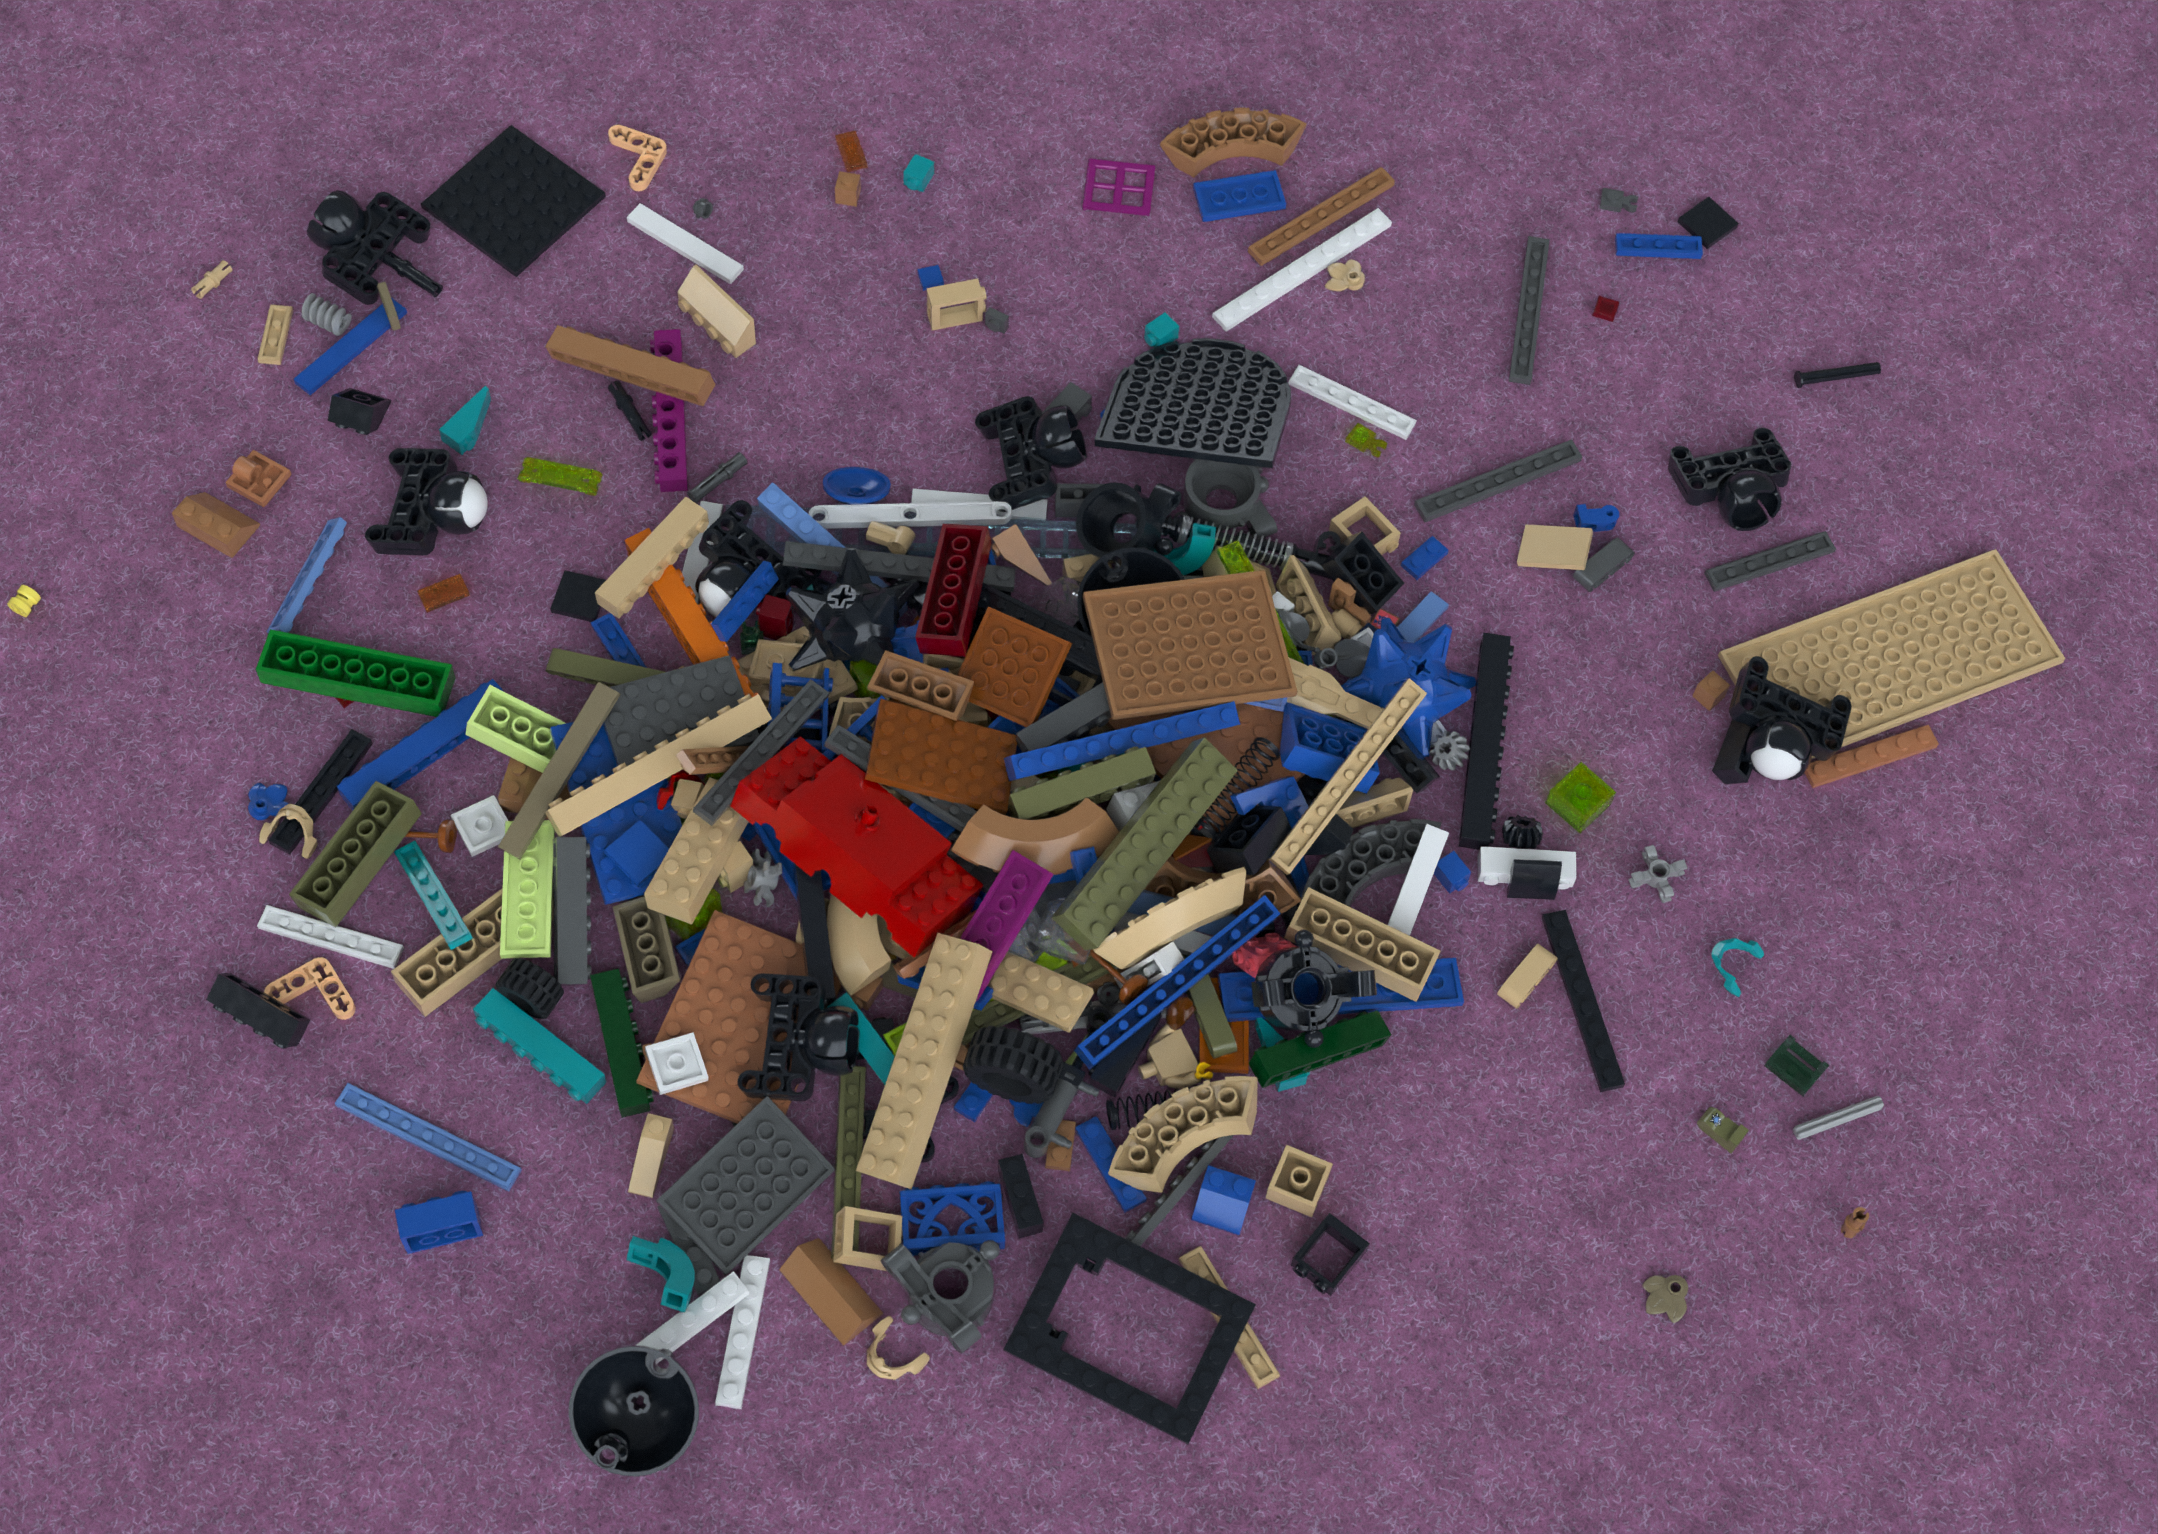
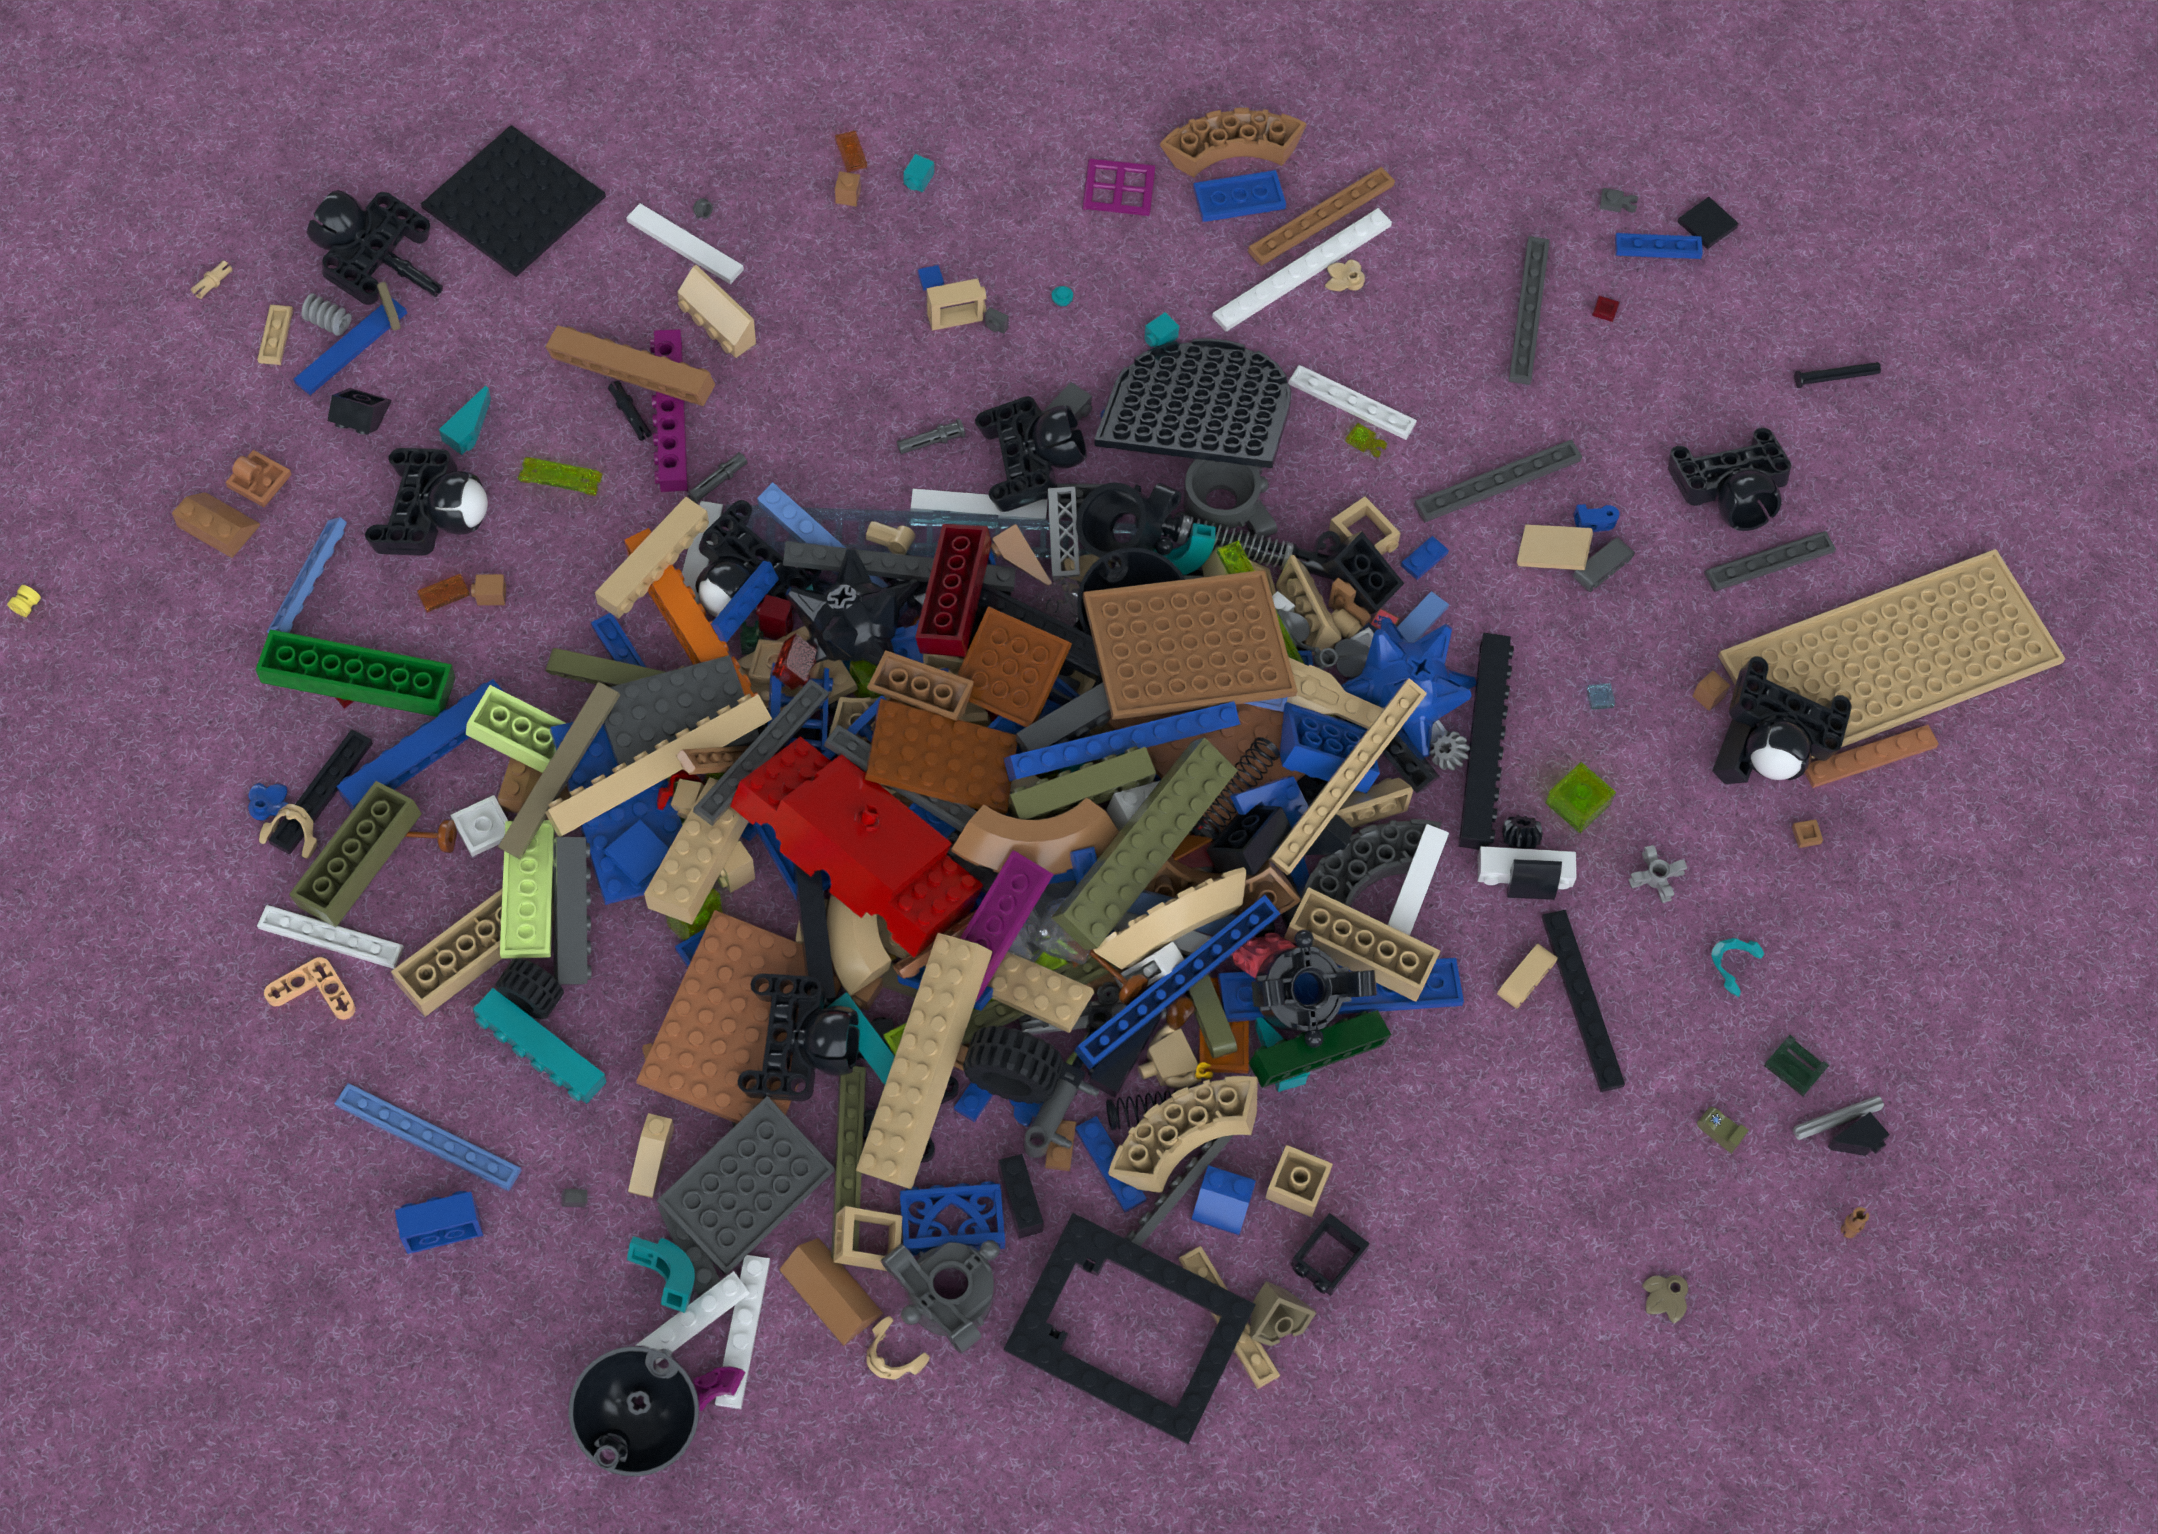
(257, 1010): black brick -> none
(433, 895): teal tile -> none
(489, 589): none -> medium nougat brick
(574, 1198): none -> flat silver piece
(577, 596): black tile -> none
(620, 1041): dark green brick -> none
(646, 151): light nougat beam -> none
(646, 949): dark tan slope -> none
(676, 1063): white plate -> none
(717, 1383): none -> magenta tile
(762, 878): light grey pin -> none
(794, 662): none -> clear red brick
(856, 485): blue dish -> none
(927, 514): white beam -> none
(940, 434): none -> dark grey pin
(1055, 532): none -> light grey fence
(1062, 295): none -> teal plate
(1278, 1315): none -> dark tan slope
(1452, 872): blue brick -> none
(1600, 696): none -> clear light blue plate
(1807, 833): none -> medium nougat plate
(1861, 1137): none -> black slope

